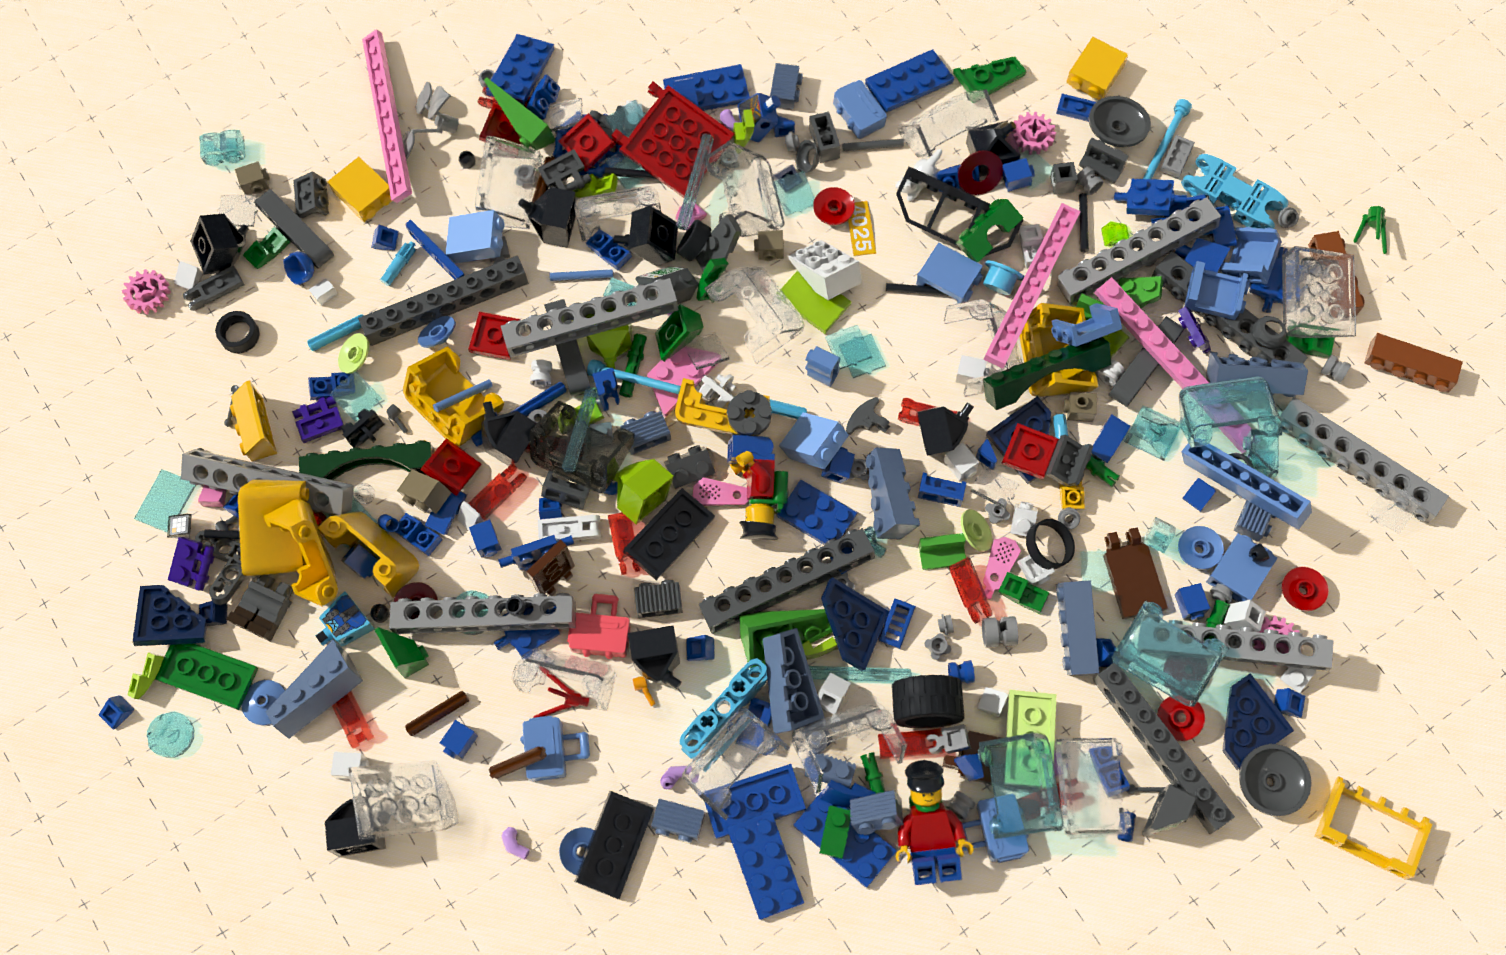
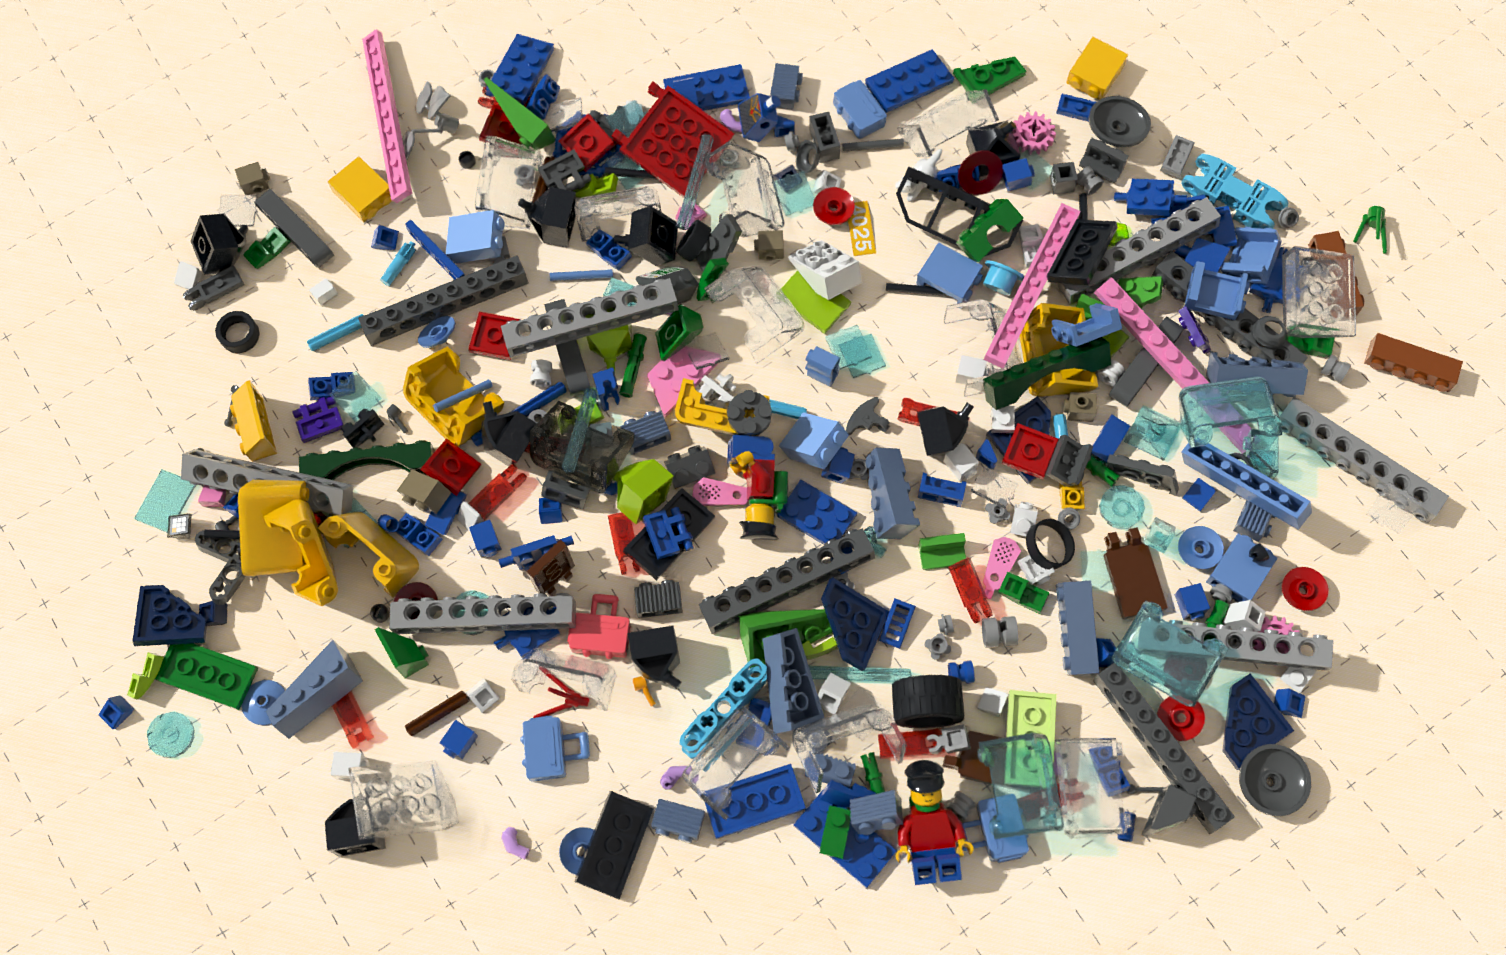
(146, 291): bright pink gear -> none
(186, 560): dark purple plate -> none
(222, 147): clear light blue brick -> none
(262, 608): dark grey hips -> none
(299, 267): blue hair -> none
(310, 195): dark grey bracket -> none
(343, 622): torso -> none
(353, 353): yellowish green dish -> none
(359, 561): blue brick -> none
(364, 487): clear plate -> none
(482, 695): none -> white slope
(514, 608): black hinge -> none
(517, 762): reddish brown axle -> none
(569, 526): white plate -> none
(596, 366): medium azure piece -> none
(662, 535): none -> blue plate
(700, 648): blue slope -> none
(744, 129): lime slope -> none
(765, 865): blue plate -> none
(826, 180): none -> white slope
(970, 766): blue slope -> none
(976, 530): yellowish green dish -> none
(1003, 420): none -> white bracket
(1082, 252): none -> black plate
(1121, 507): none -> clear light blue tile
(1152, 474): none -> dark grey wing
(1181, 109): medium azure piece -> none
(1339, 840): yellow hinge -> none

